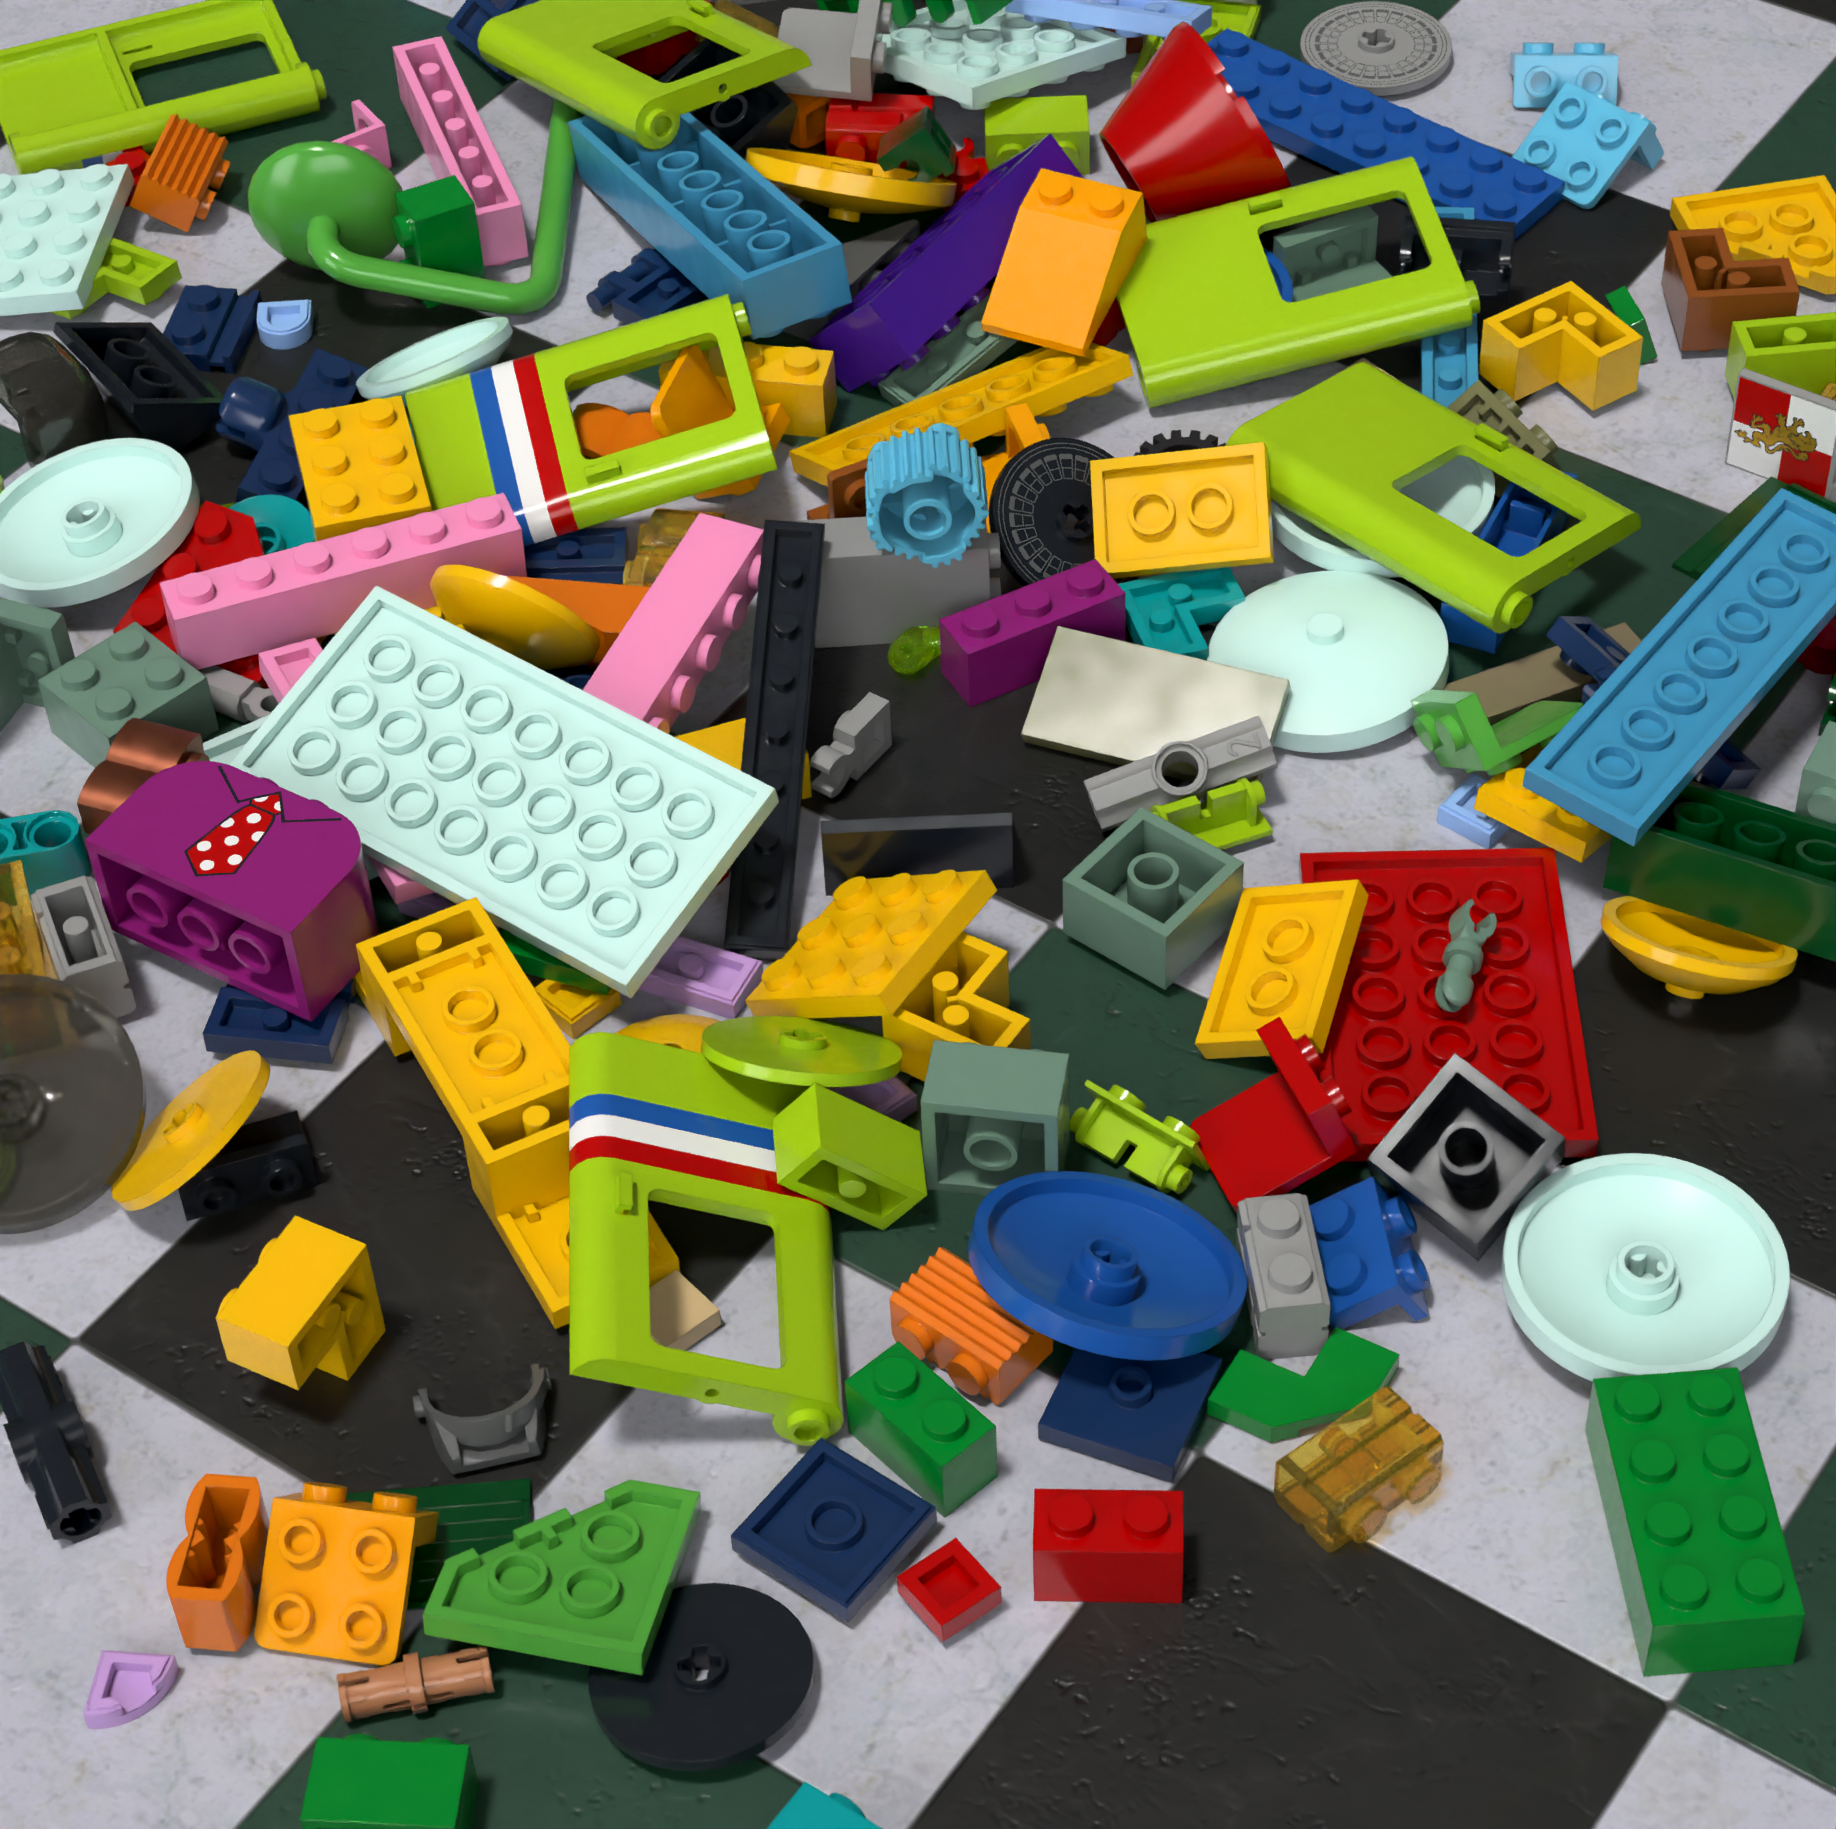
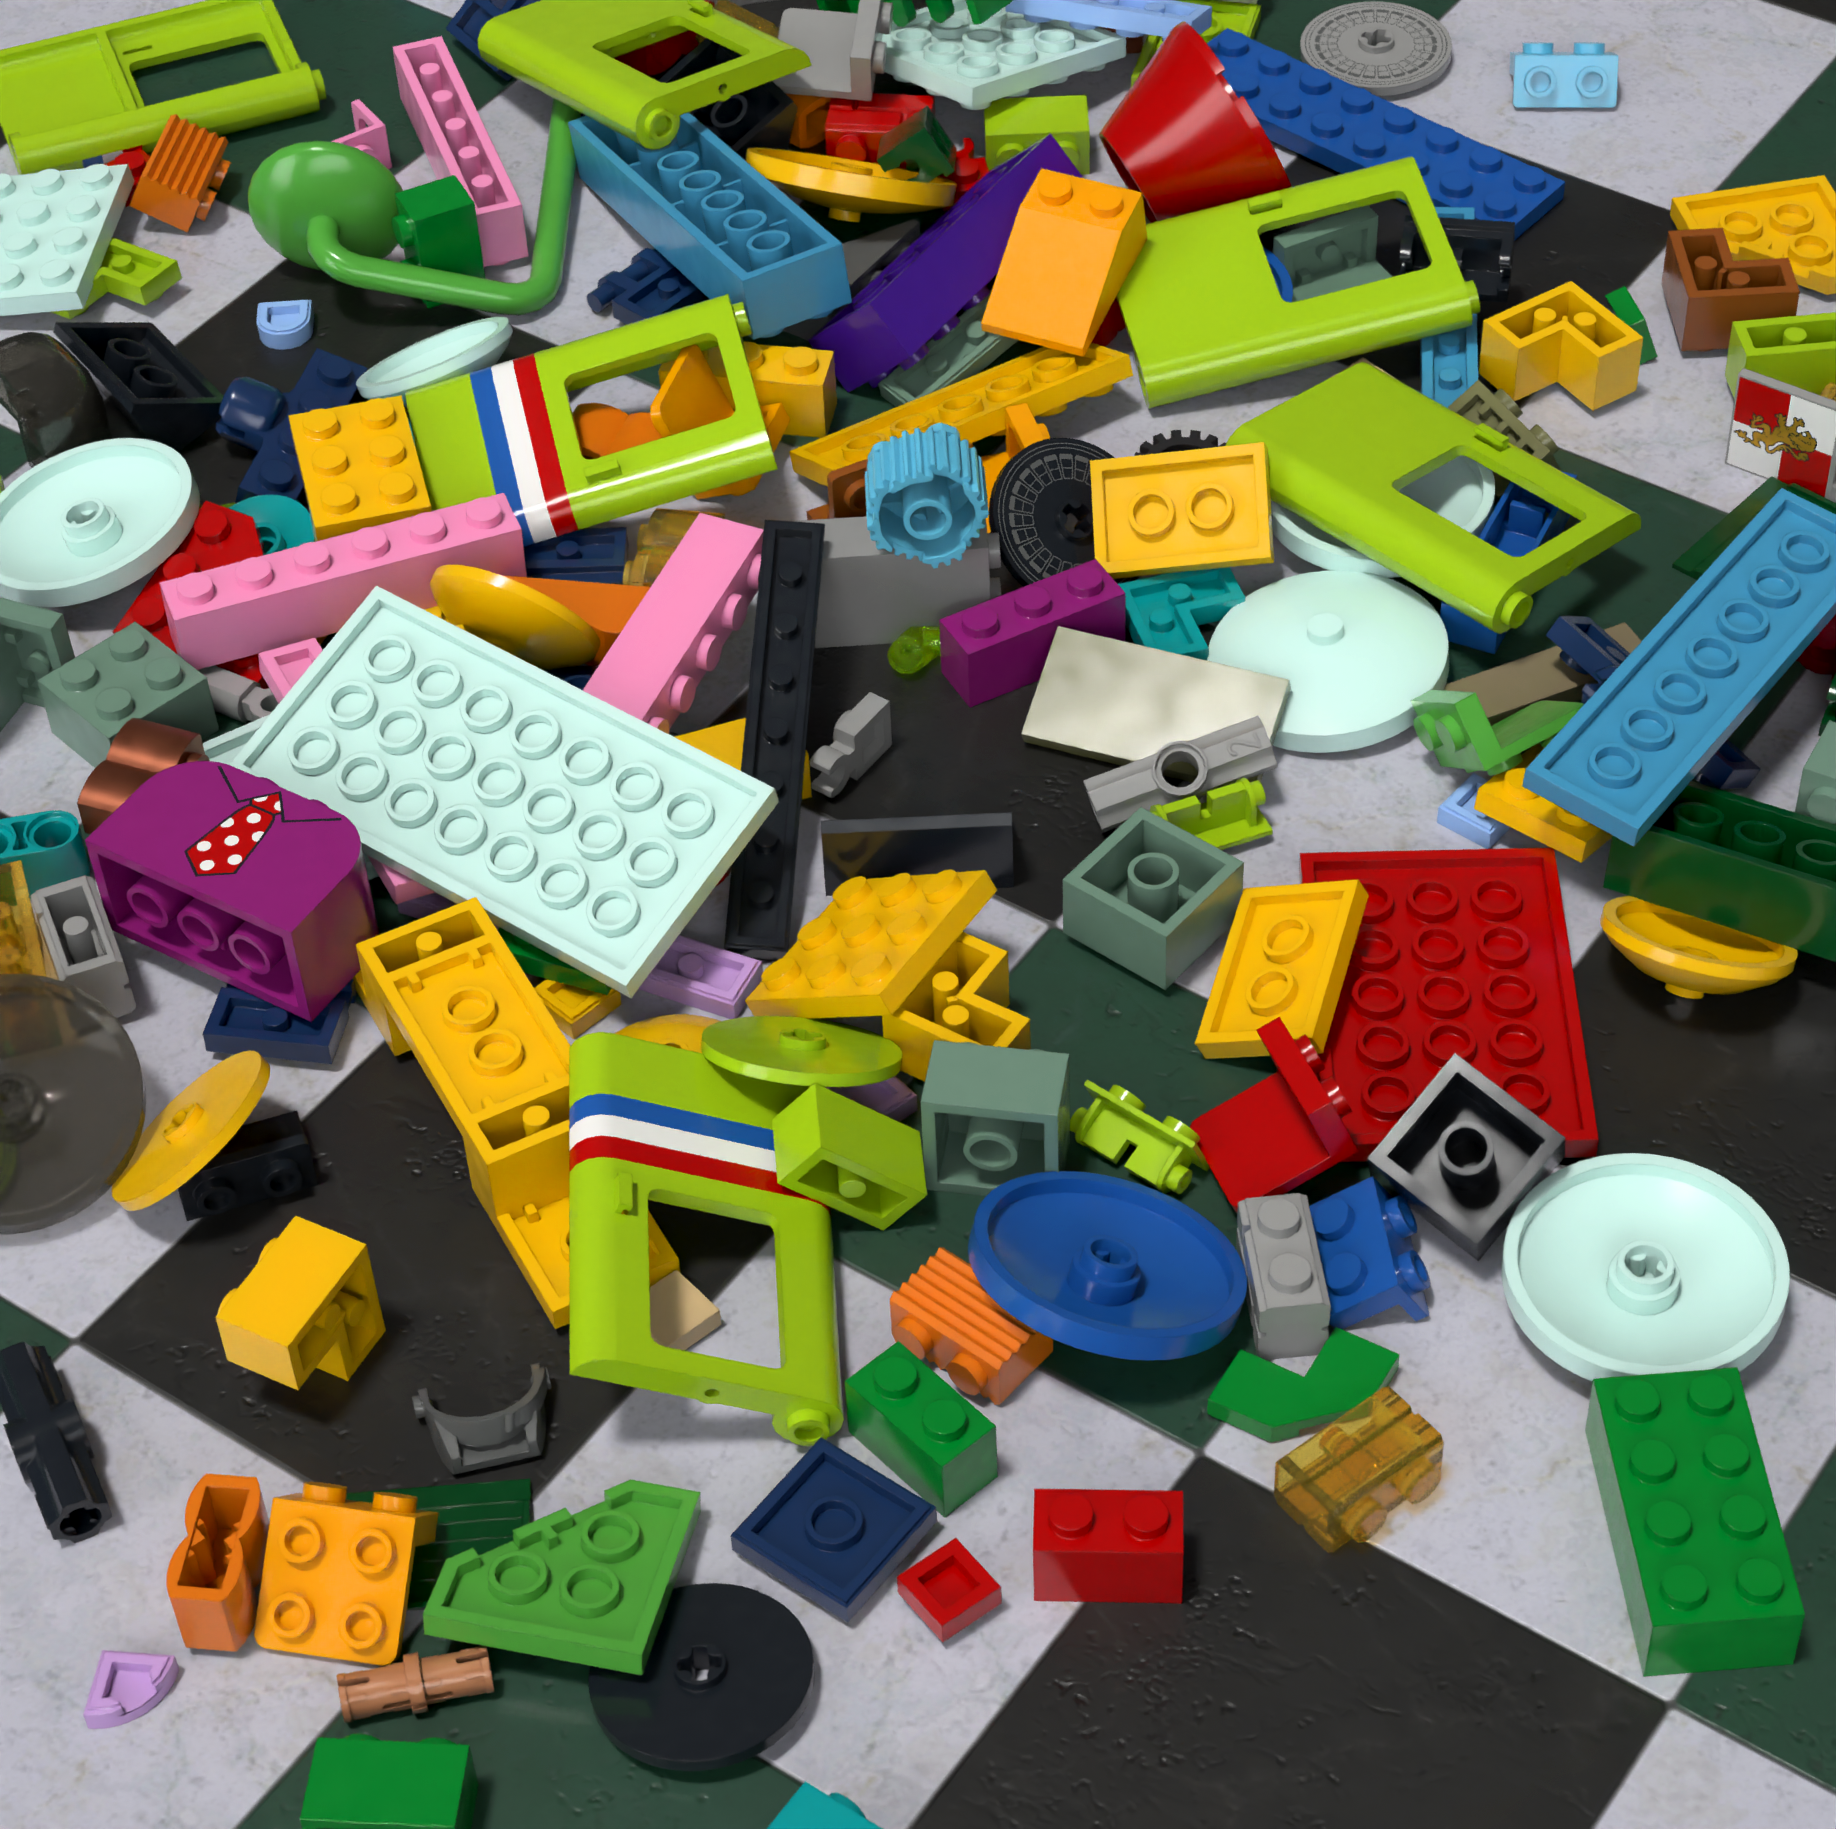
(213, 325): dark blue plate -> none
(1131, 1409): dark blue plate -> none
(1462, 958): sand green piece -> none
(1588, 143): medium azure bracket -> none

